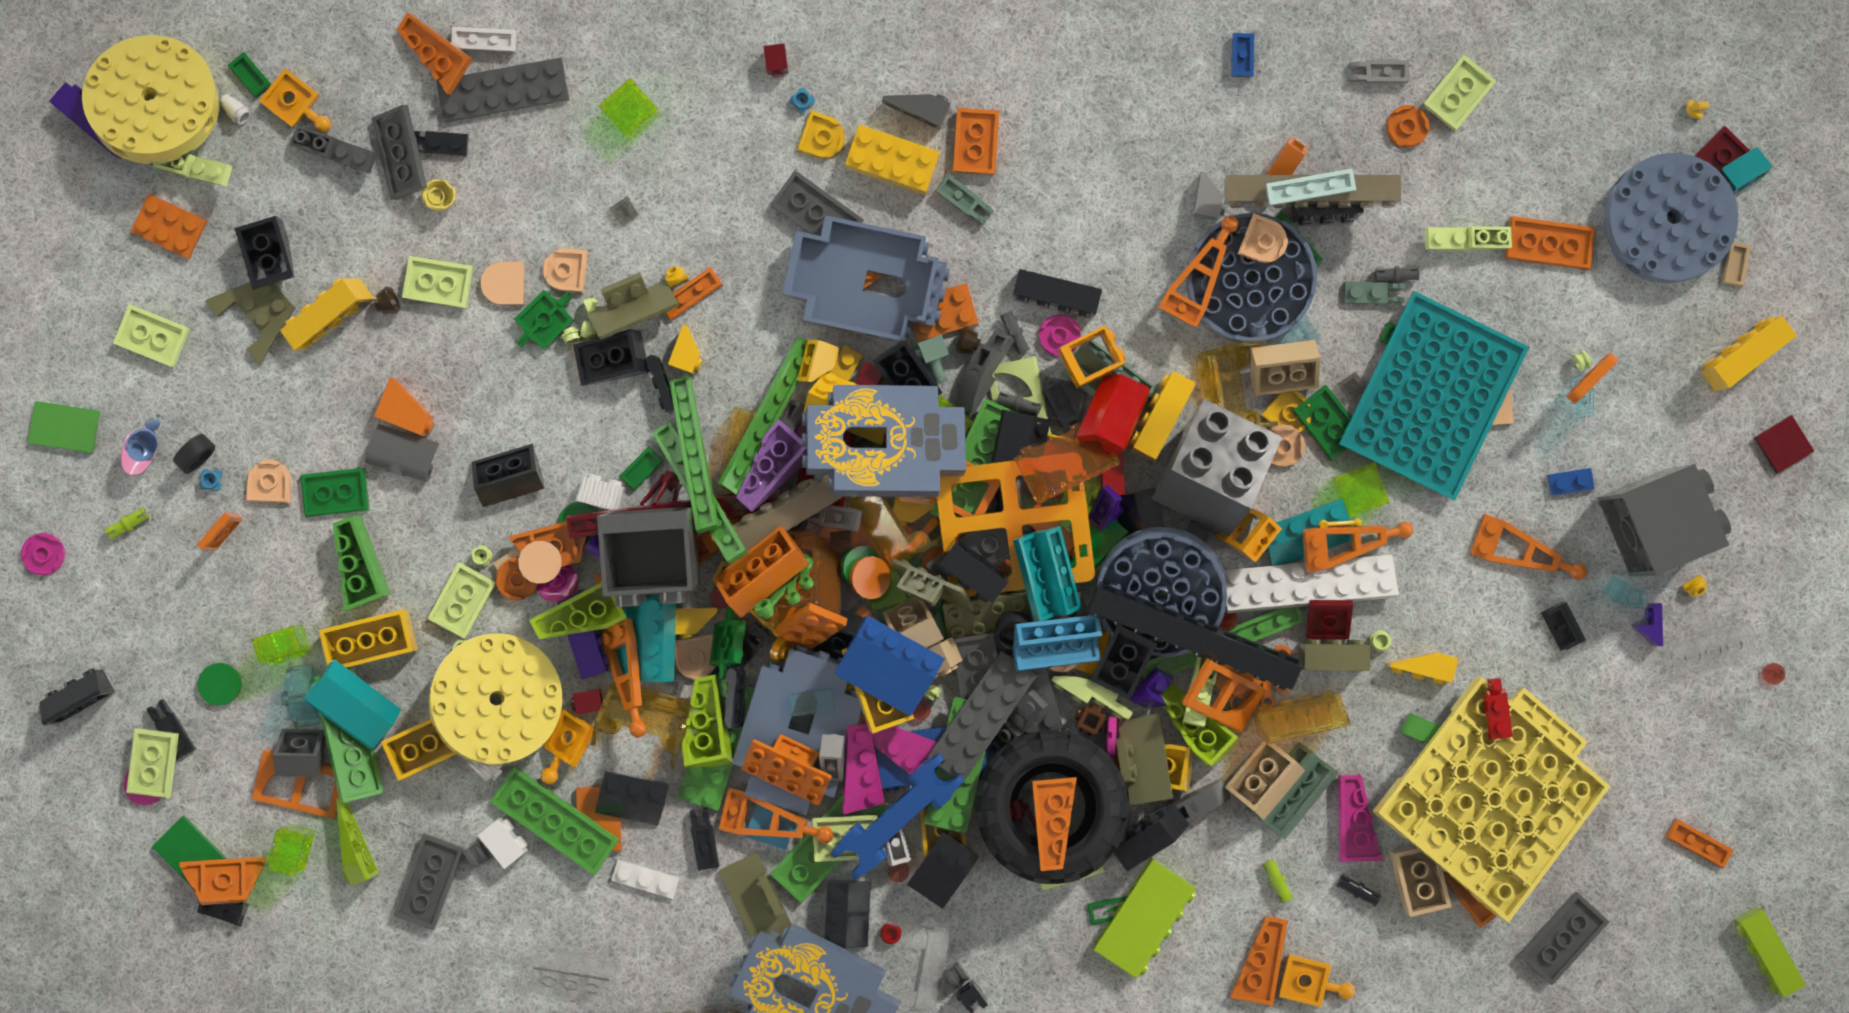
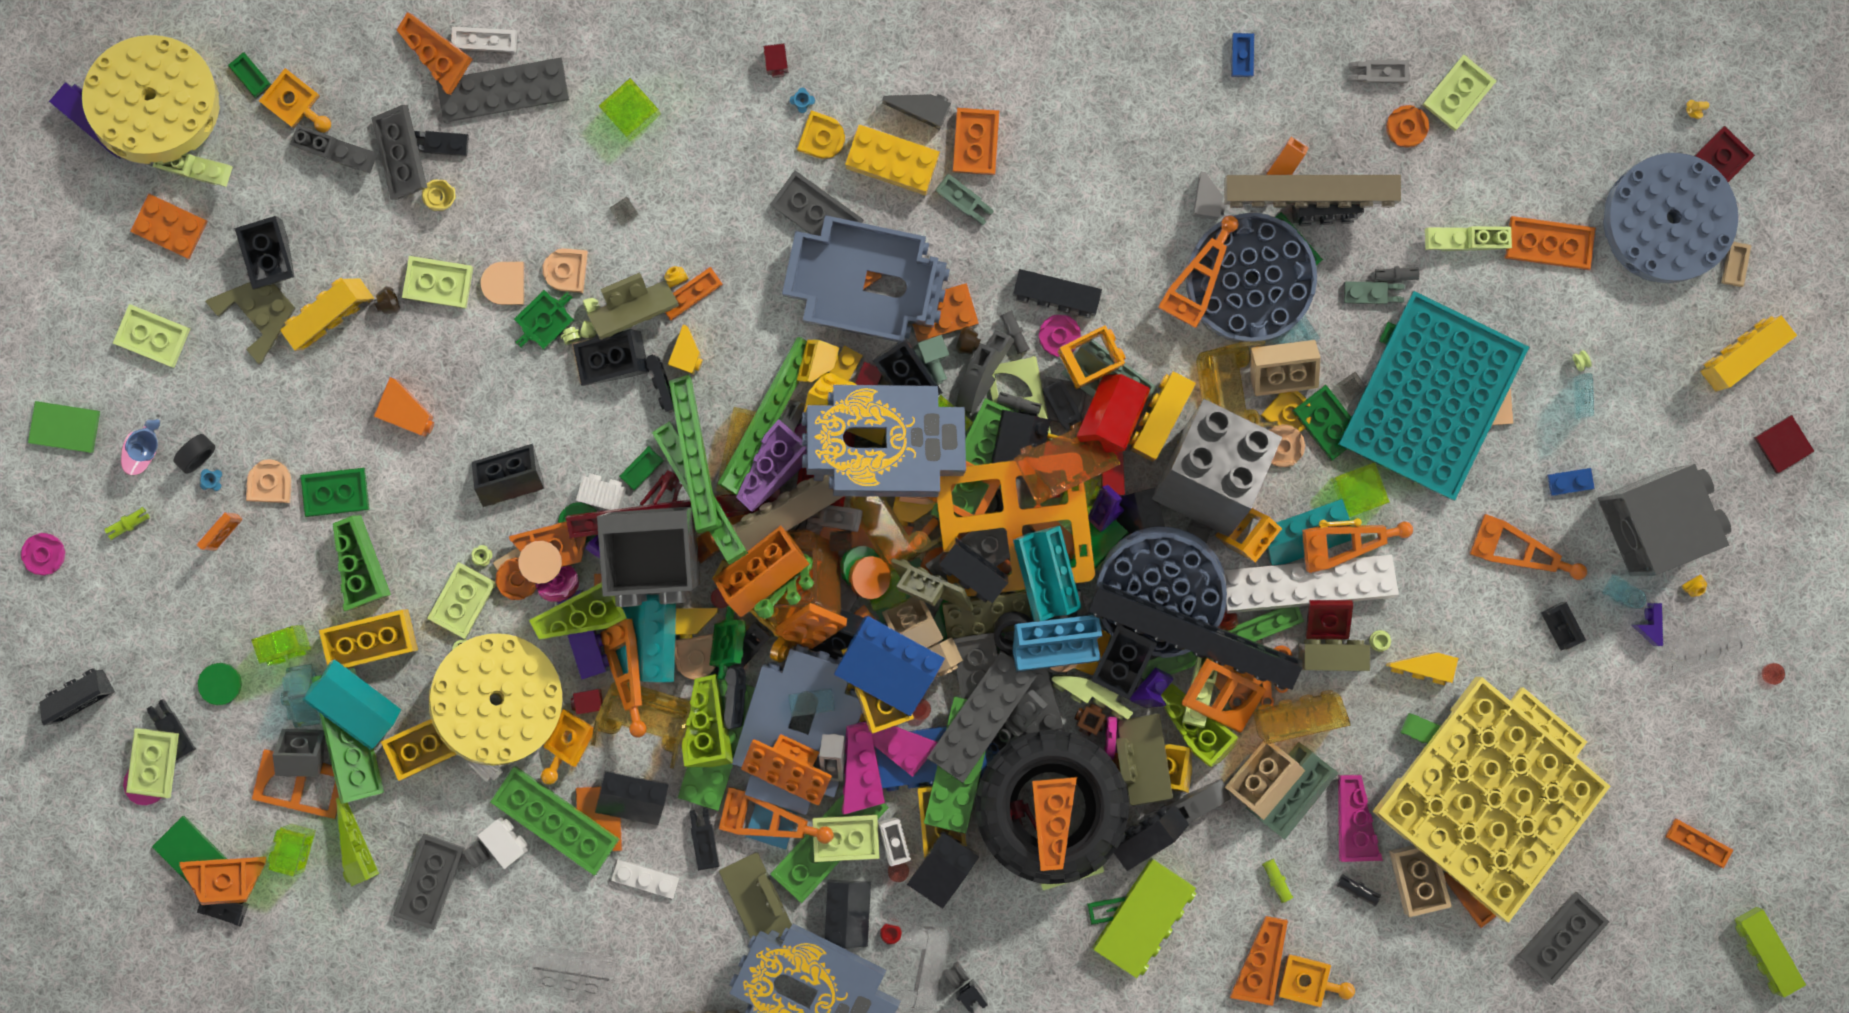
(236, 110): white cone -> none
(401, 453): dark grey panel -> none
(925, 790): blue piece -> none
(932, 693): yellowish green plate -> none
(1263, 240): light nougat tile -> none
(1310, 187): light aqua plate -> none
(1497, 710): red hinge -> none
(1591, 378): orange beam -> none
(1746, 169): teal panel -> none

